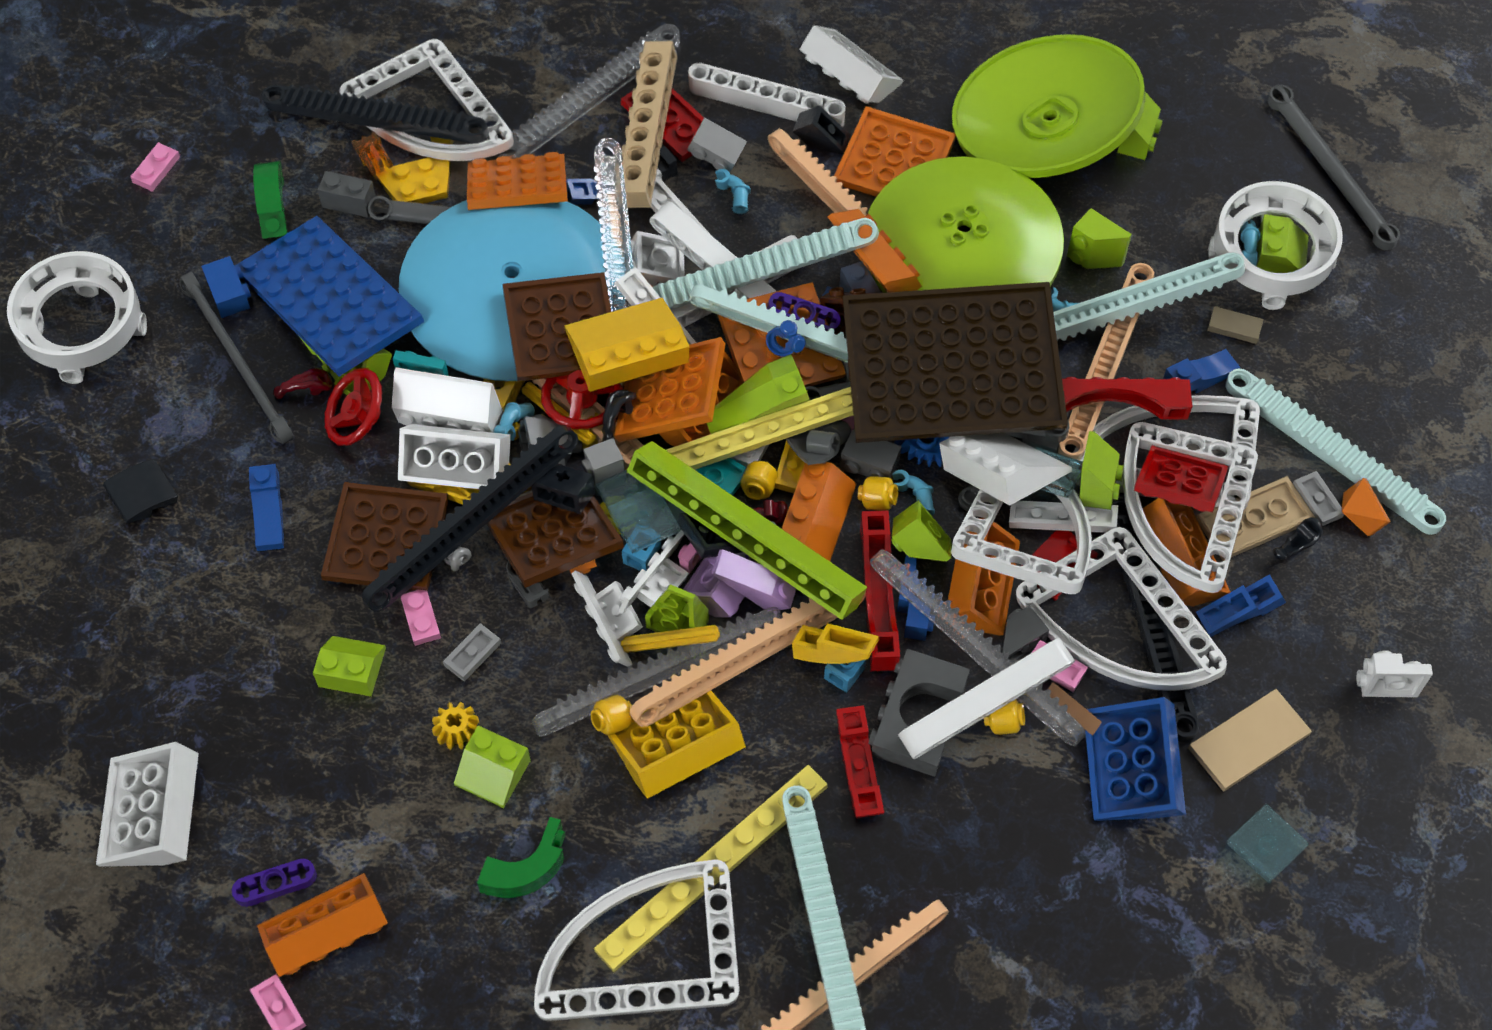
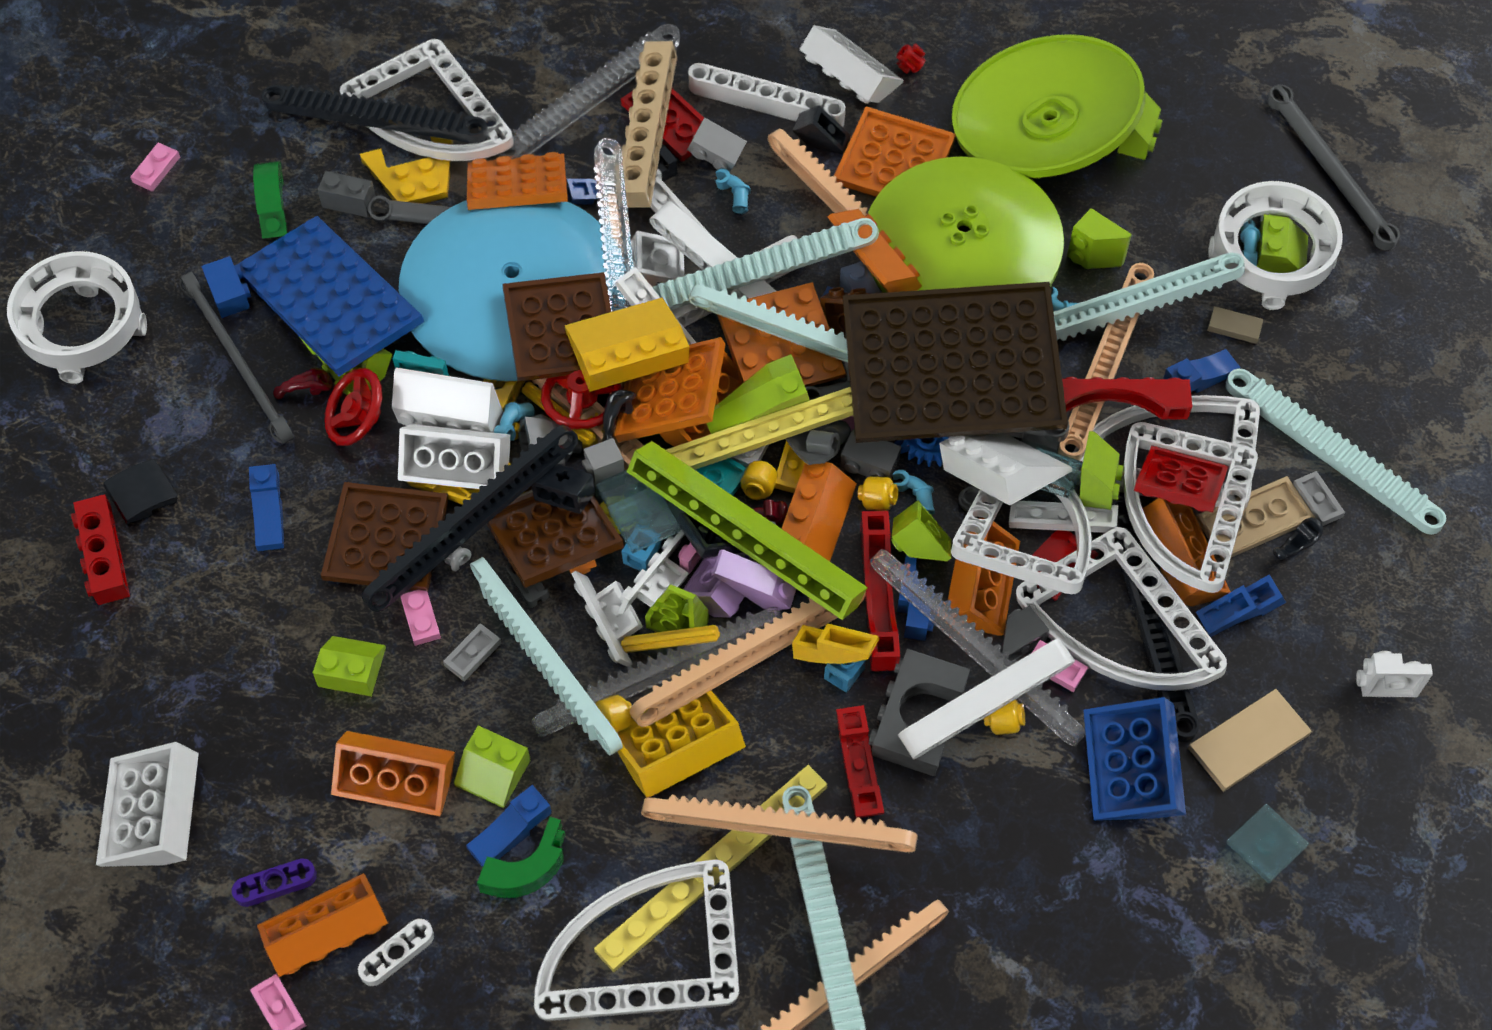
(112, 584): none -> red brick
(370, 149): clear orange arm -> none
(392, 773): none -> orange slope
(394, 965): none -> white beam
(454, 725): yellow gear -> none
(511, 826): none -> blue slope
(545, 658): none -> light aqua gear
(780, 823): none -> light nougat gear
(788, 330): blue piece -> none
(813, 308): dark purple beam -> none
(910, 58): none -> red gear
(1076, 710): medium nougat sticker -> none
(1364, 508): orange slope -> none

